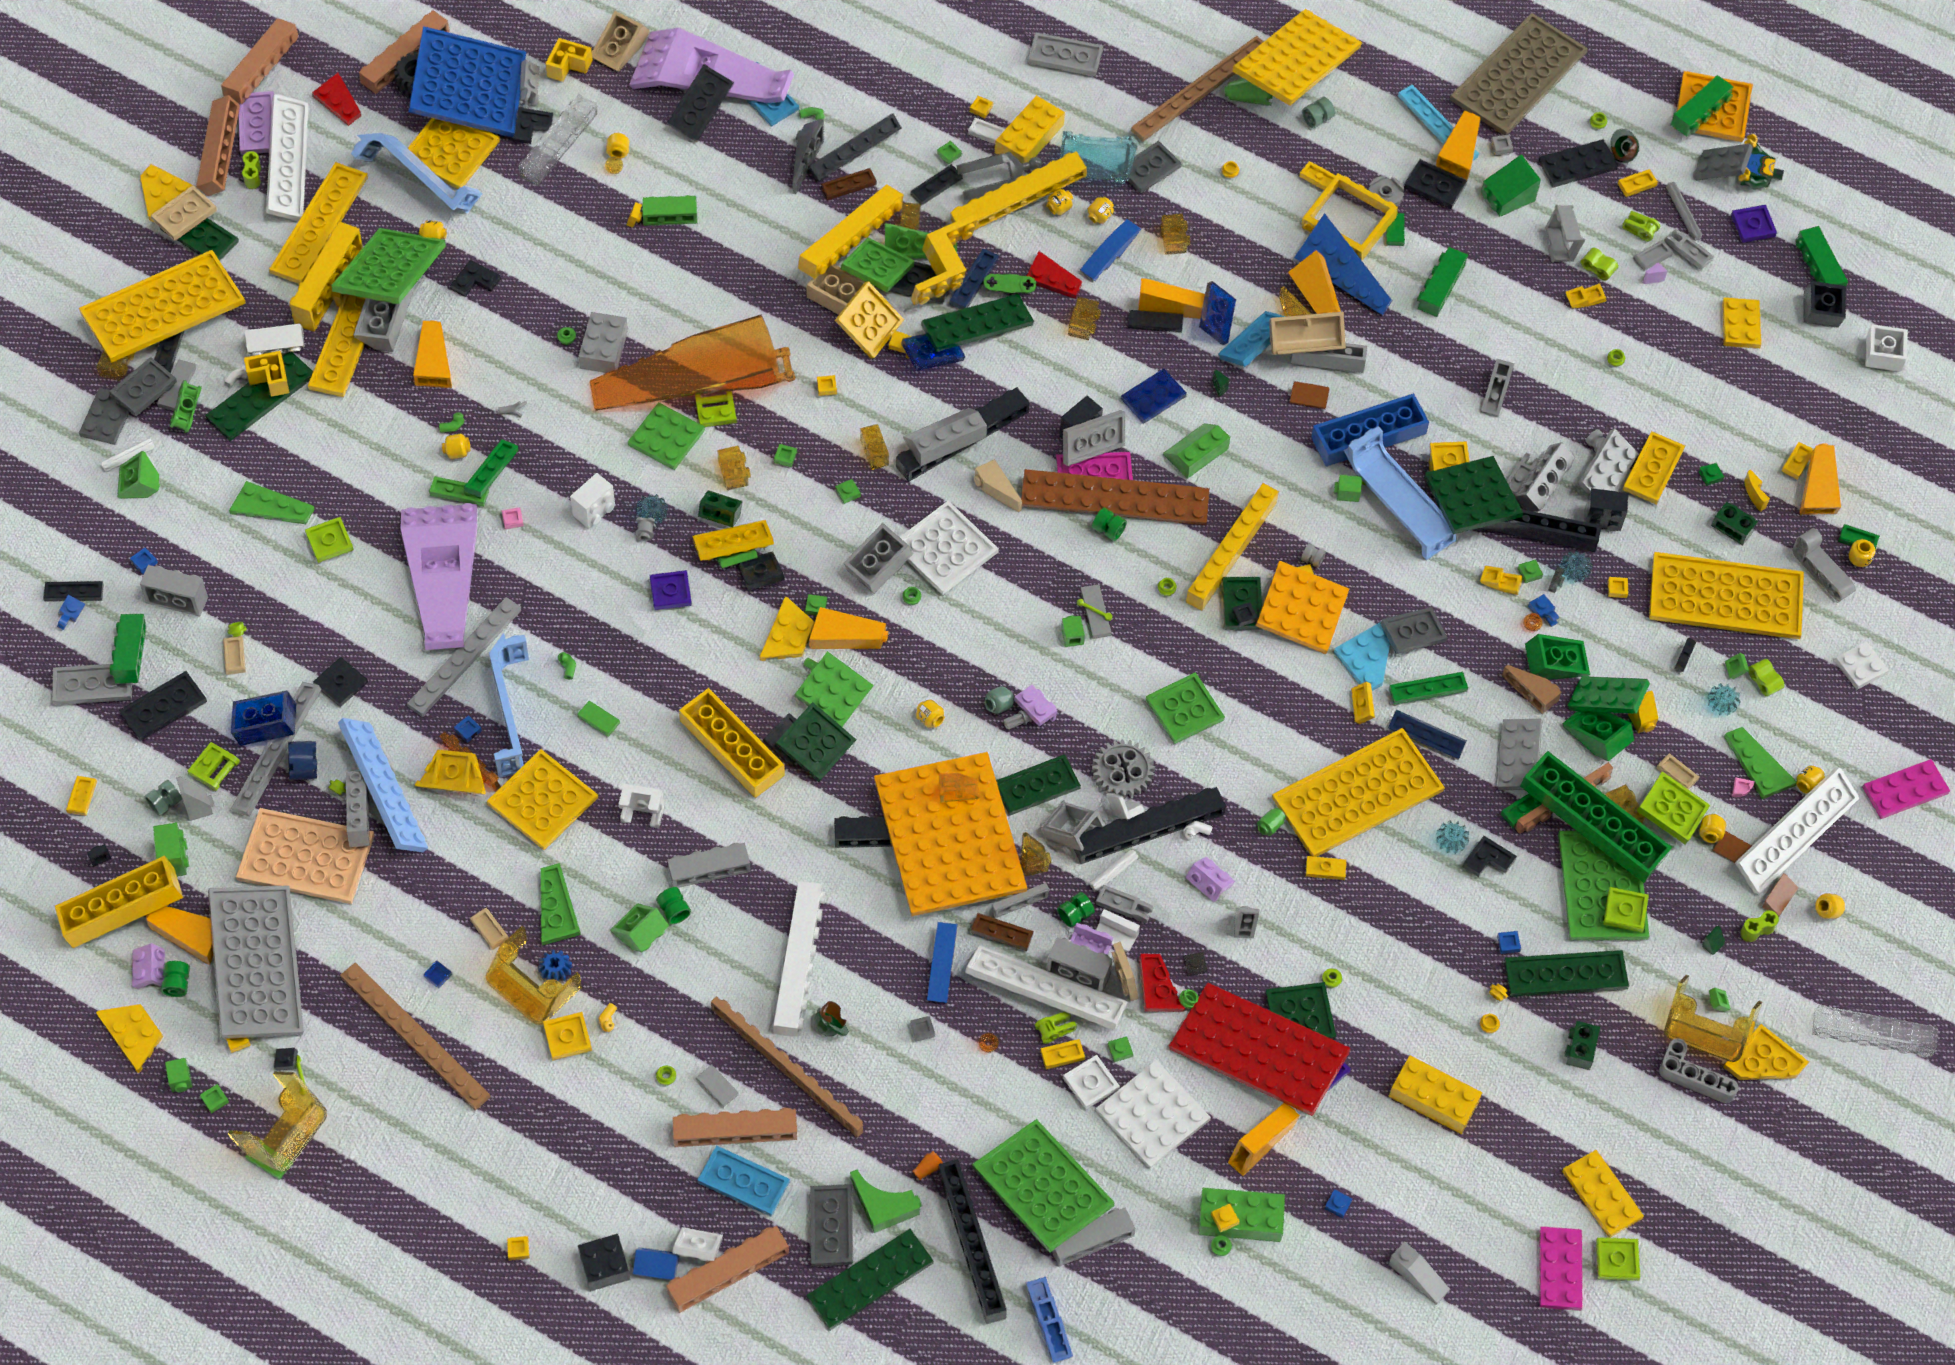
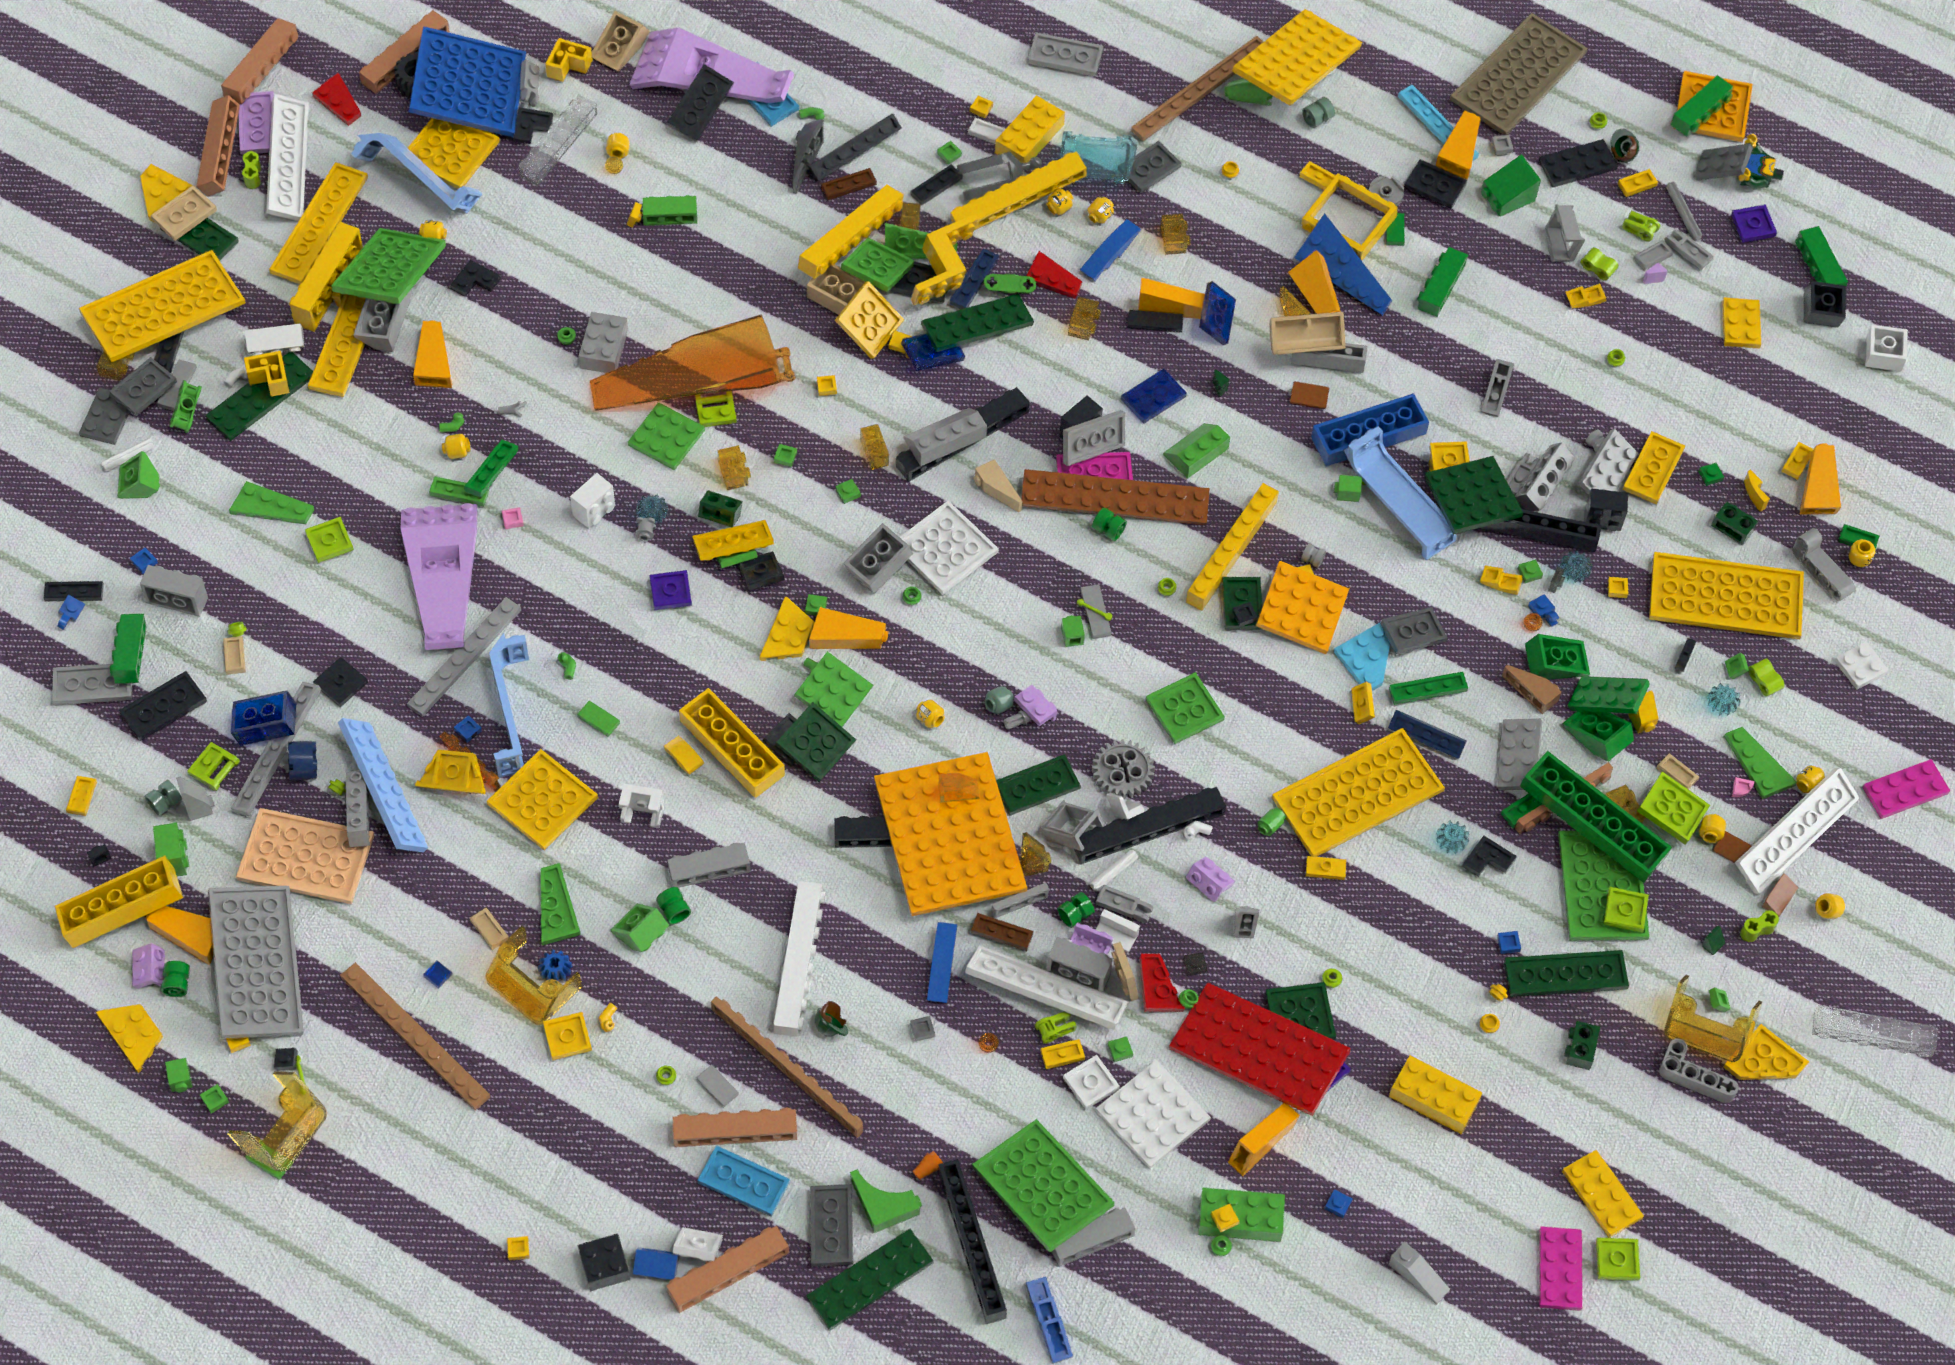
(683, 754): none -> yellow slope
(1249, 342): dark azure plate -> none

